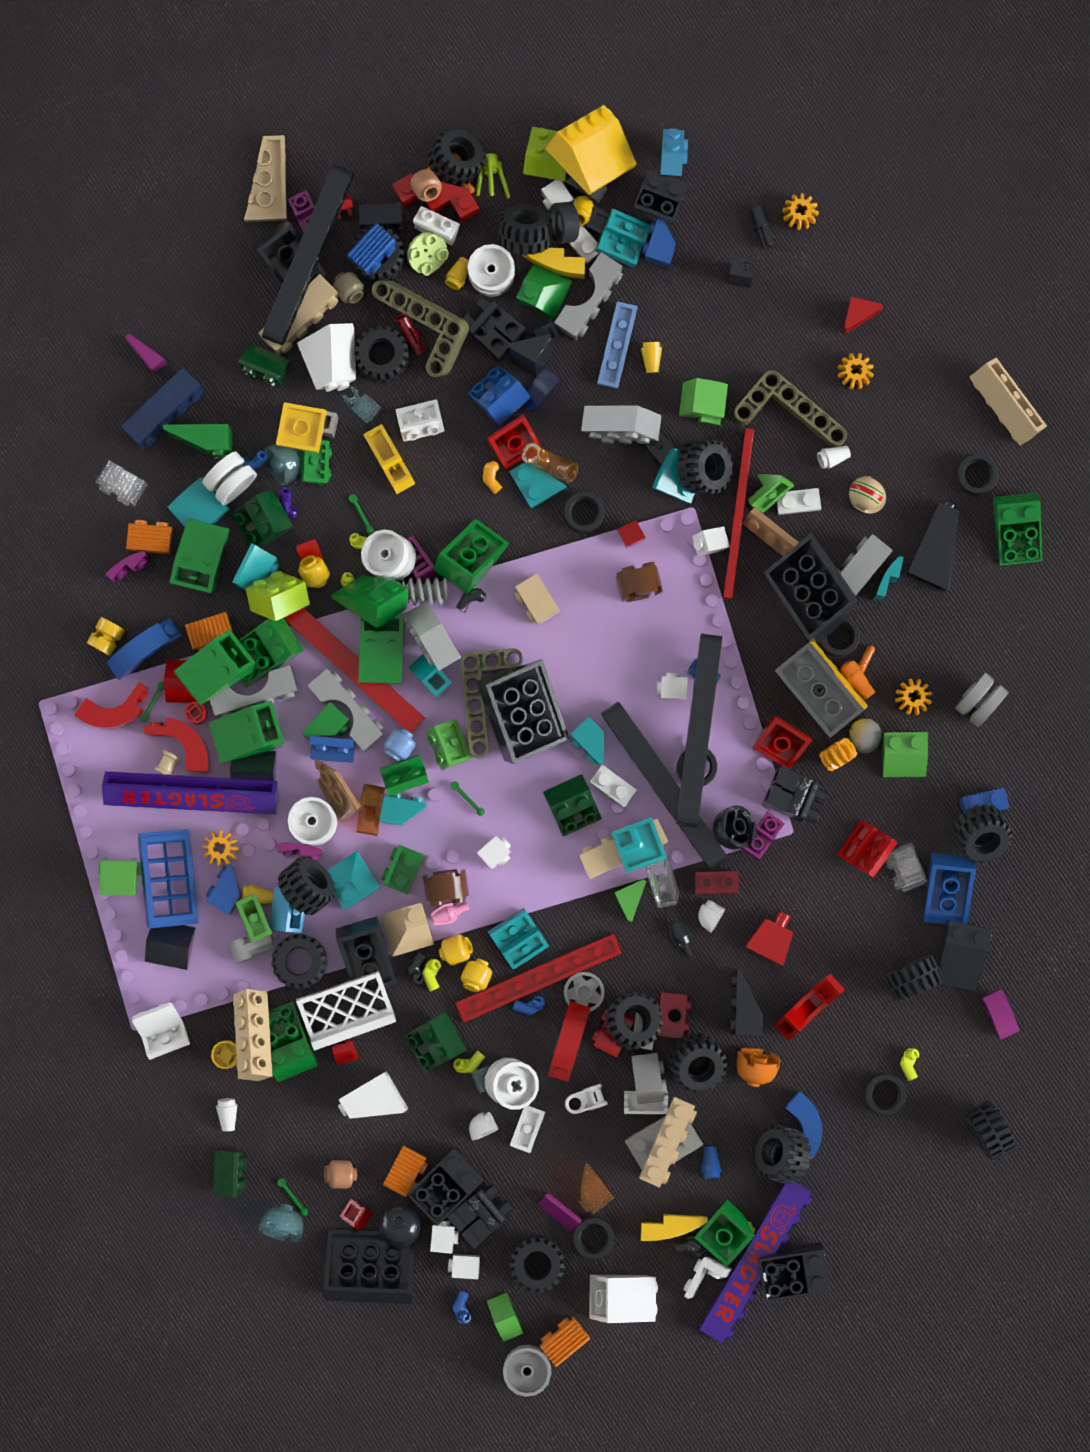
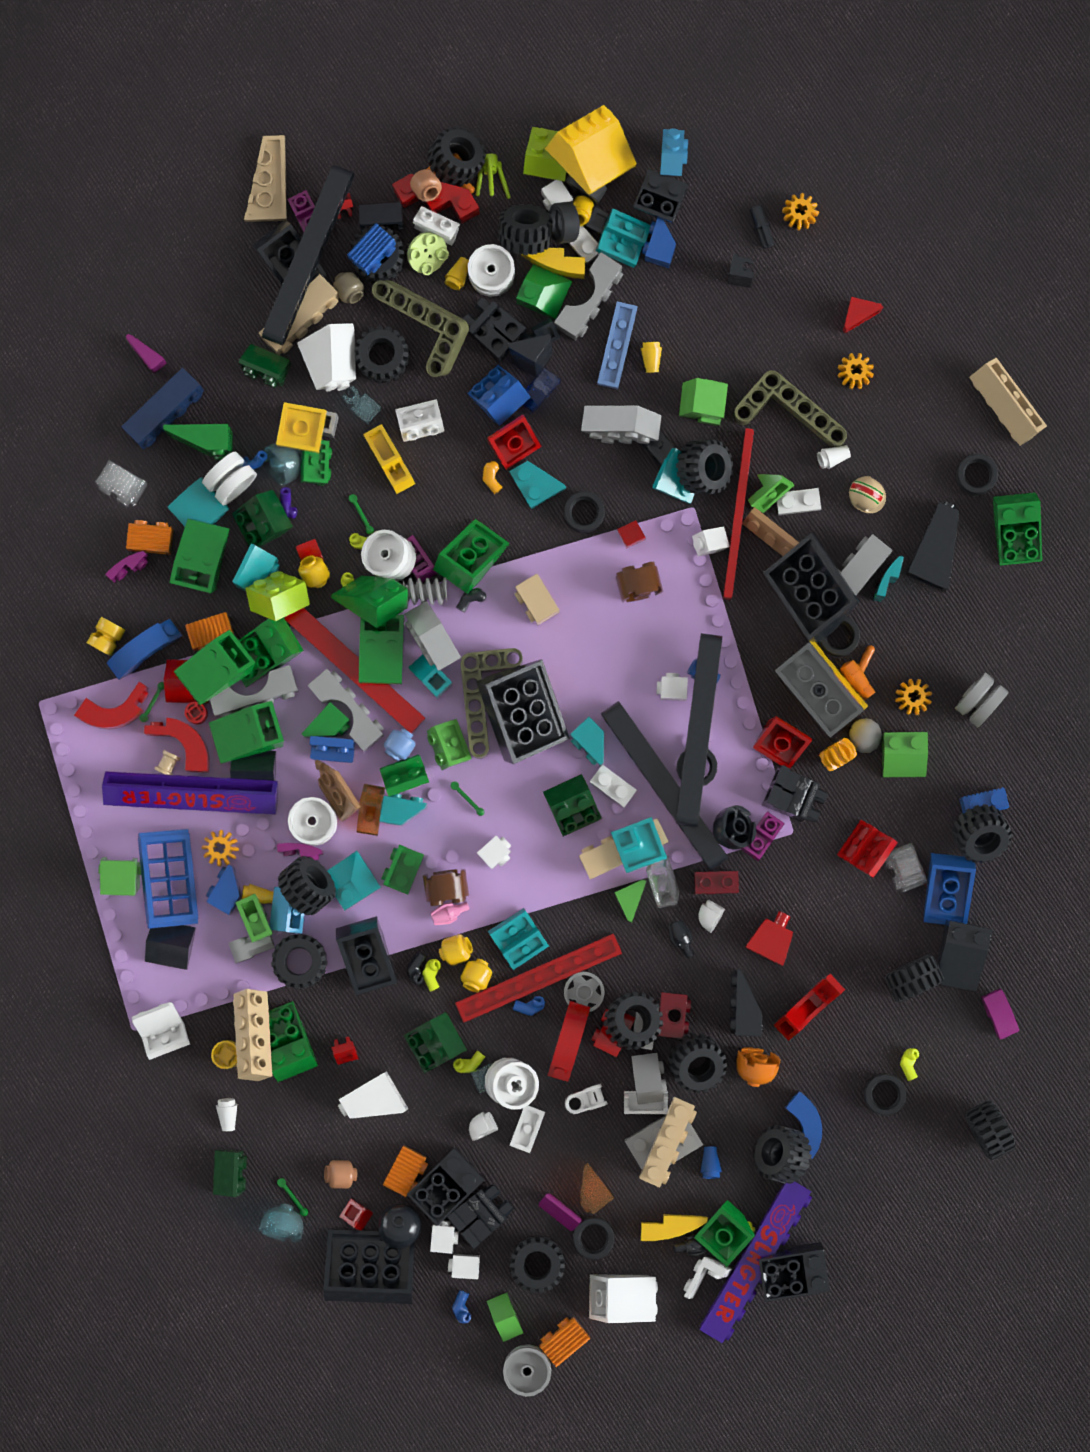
(350, 1028): white fence -> none
(407, 929): tan slope -> none
(410, 334): dark red pin -> none
(550, 462): clear orange cylinder -> none

